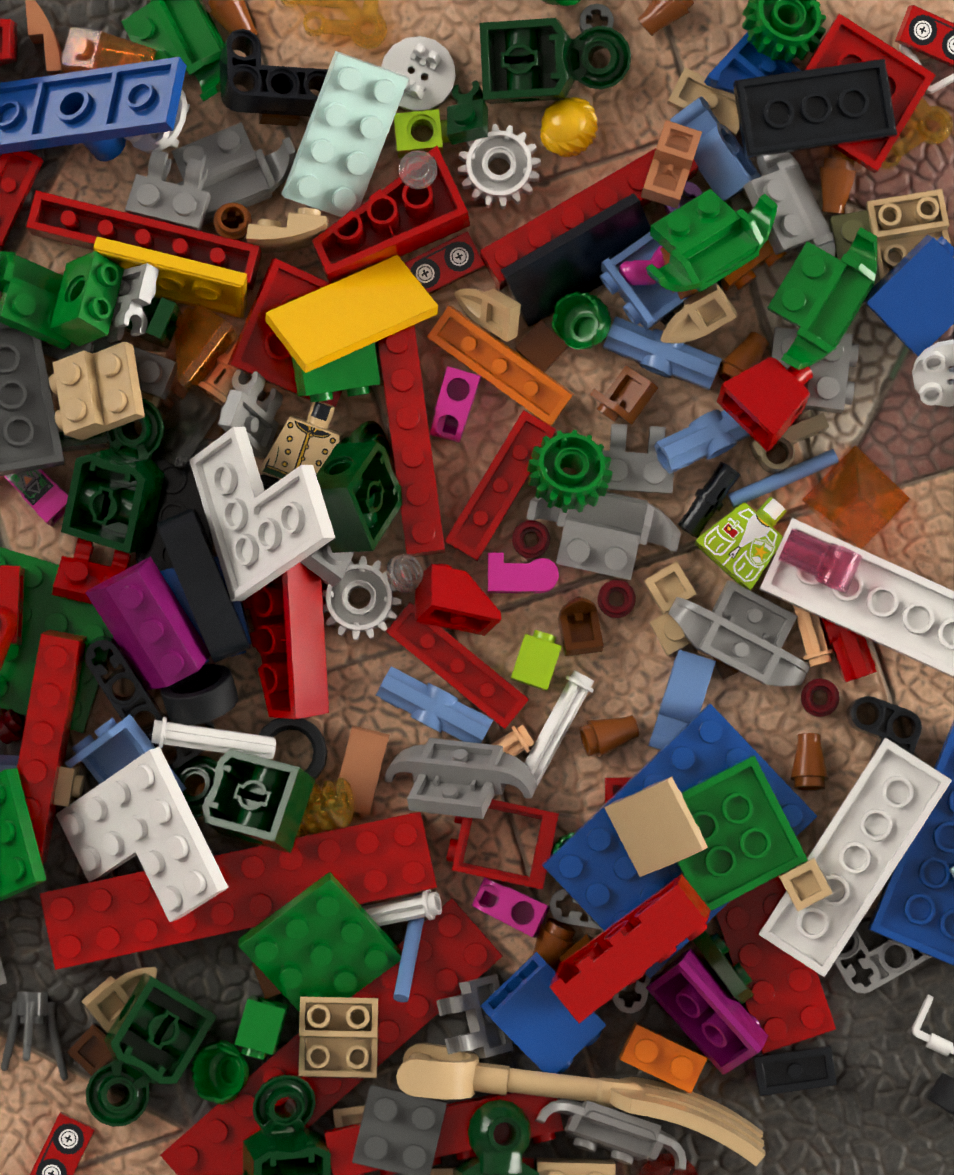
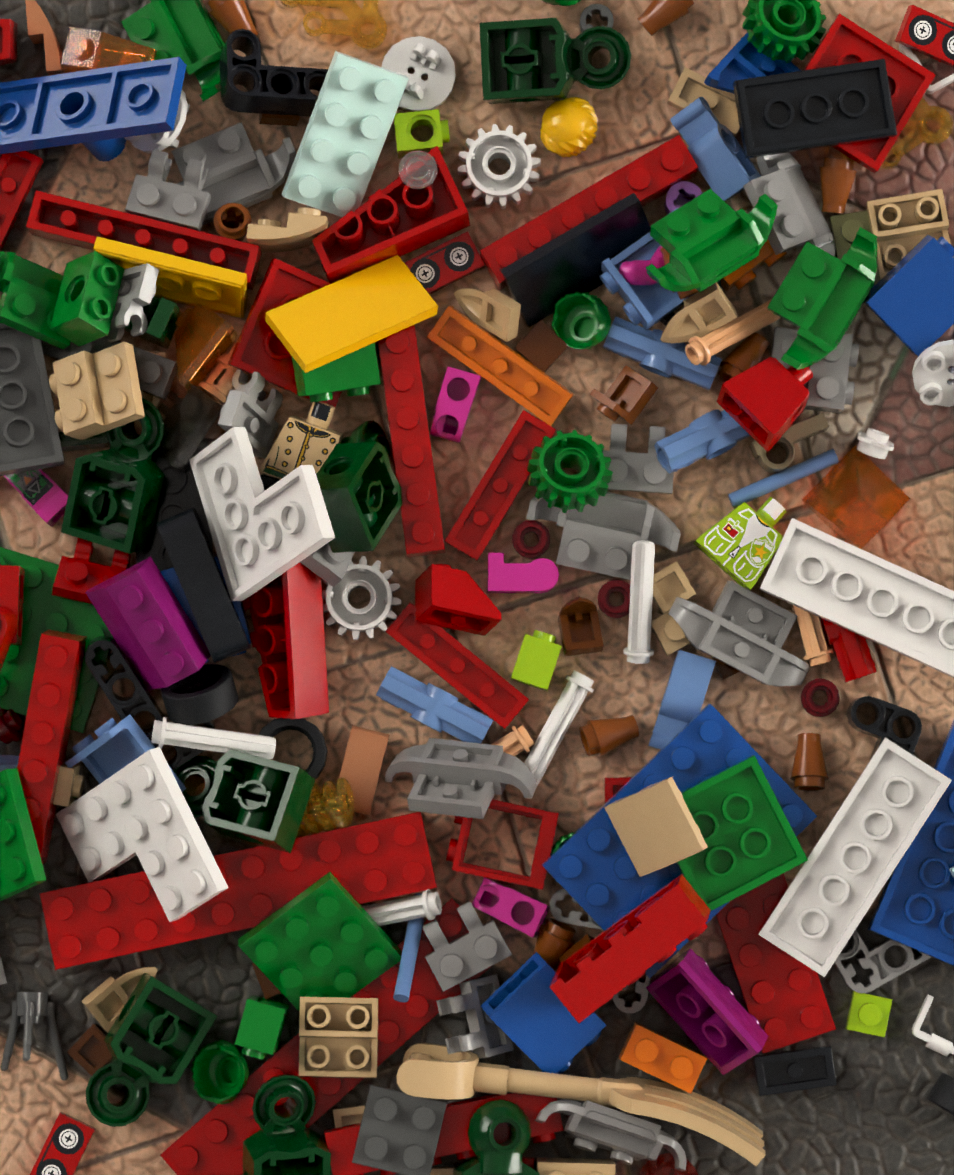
(404, 573): clear plate -> none
(469, 117): dark green plate -> none
(469, 953): none -> light grey plate
(640, 603): none -> white axle
(671, 164): nougat slope -> none
(702, 349): none -> light nougat axle
(709, 499): black pin -> none
(734, 976): dark green plate -> none
(805, 884): tan plate -> none
(829, 564): clear pink piece -> none
(869, 1014): none -> lime plate
(874, 443): none -> white plate

